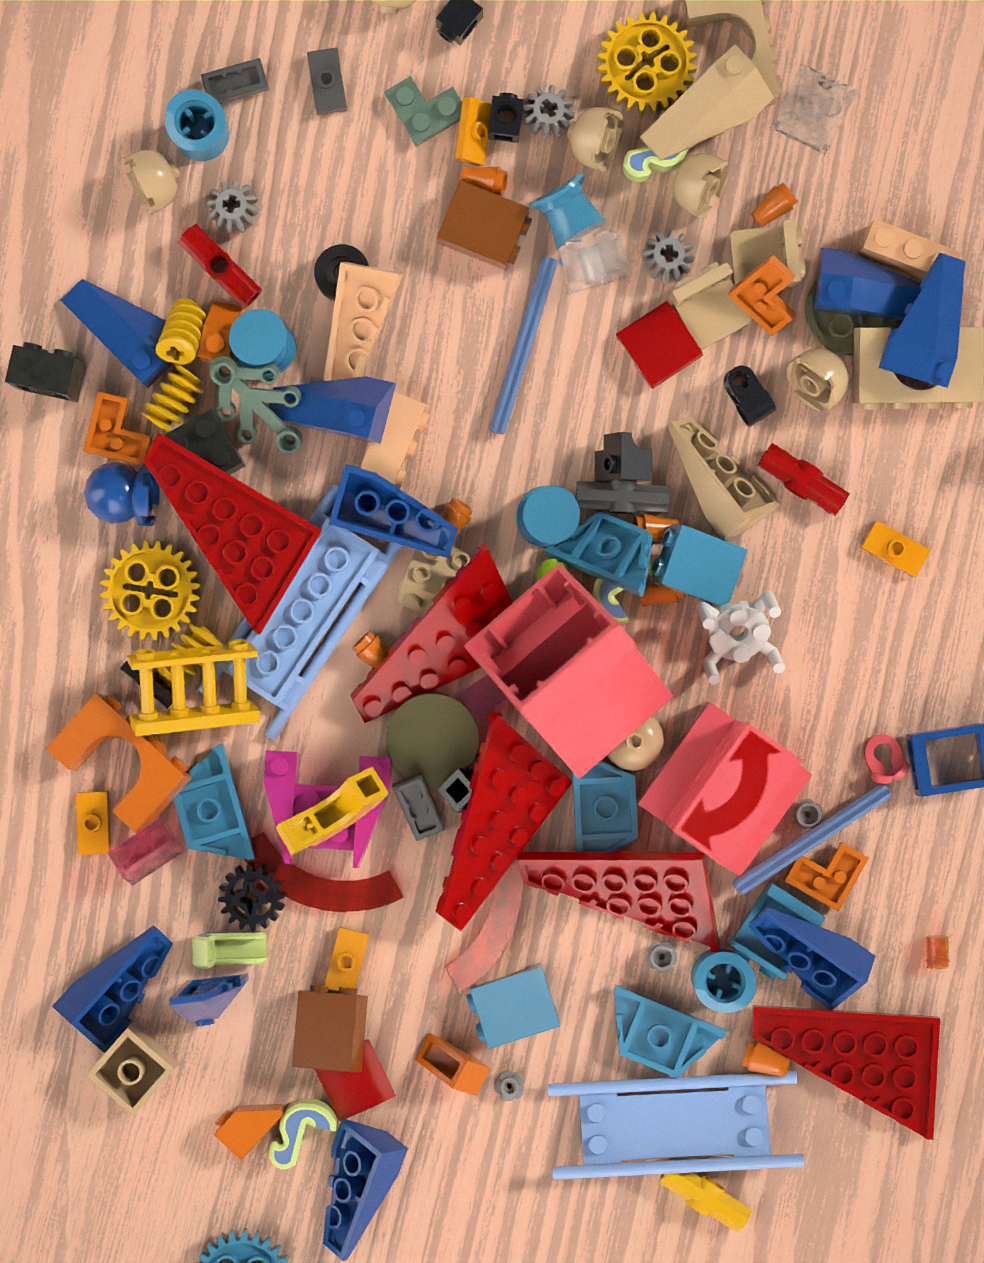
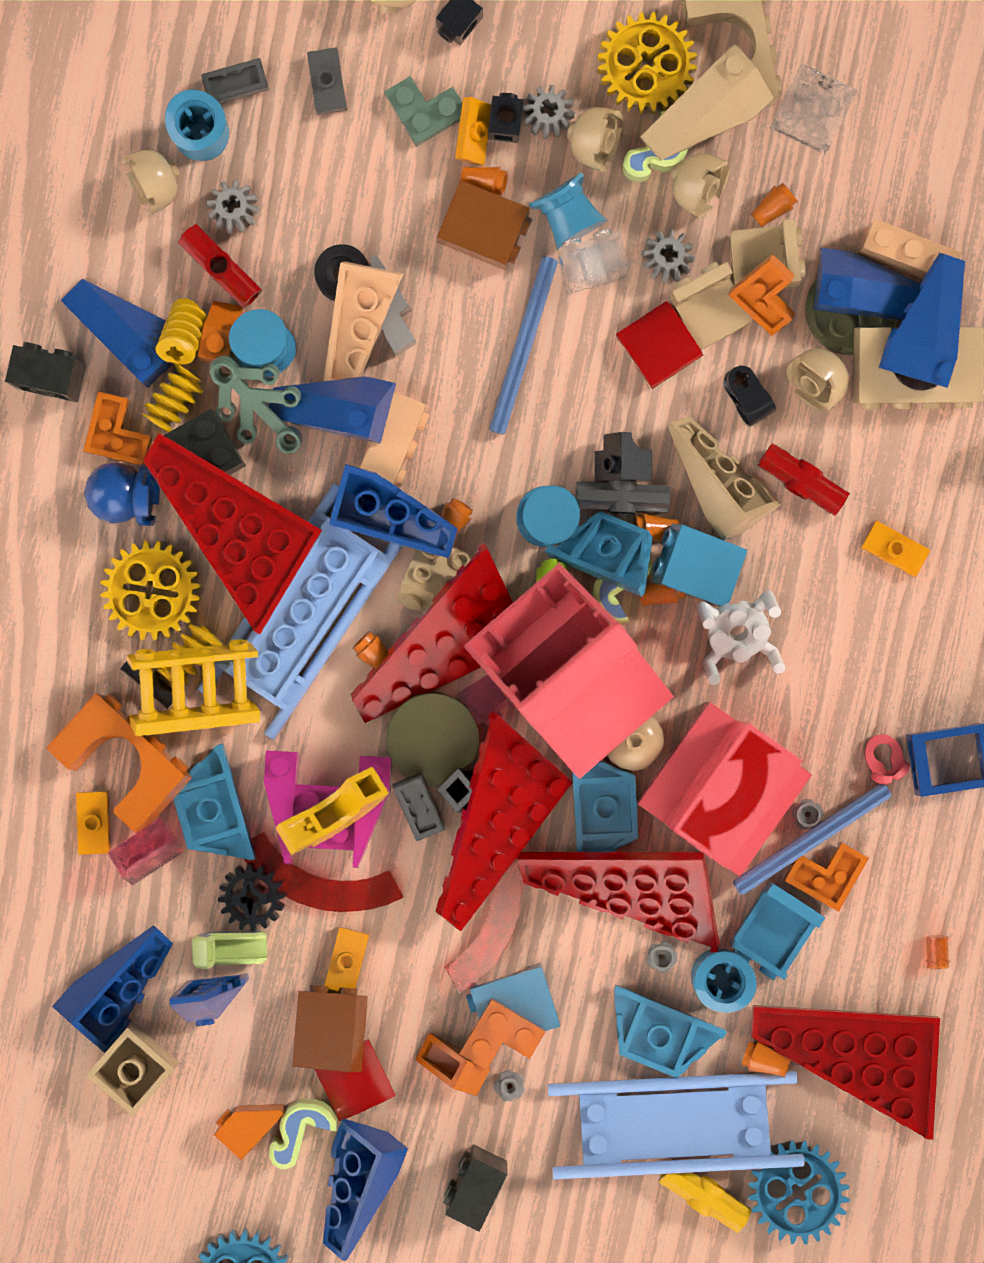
(394, 327): none -> light grey slope
(476, 1187): none -> pearl dark grey brick
(499, 1026): none -> orange plate
(816, 1216): none -> dark azure gear
(823, 960): blue wedge -> none

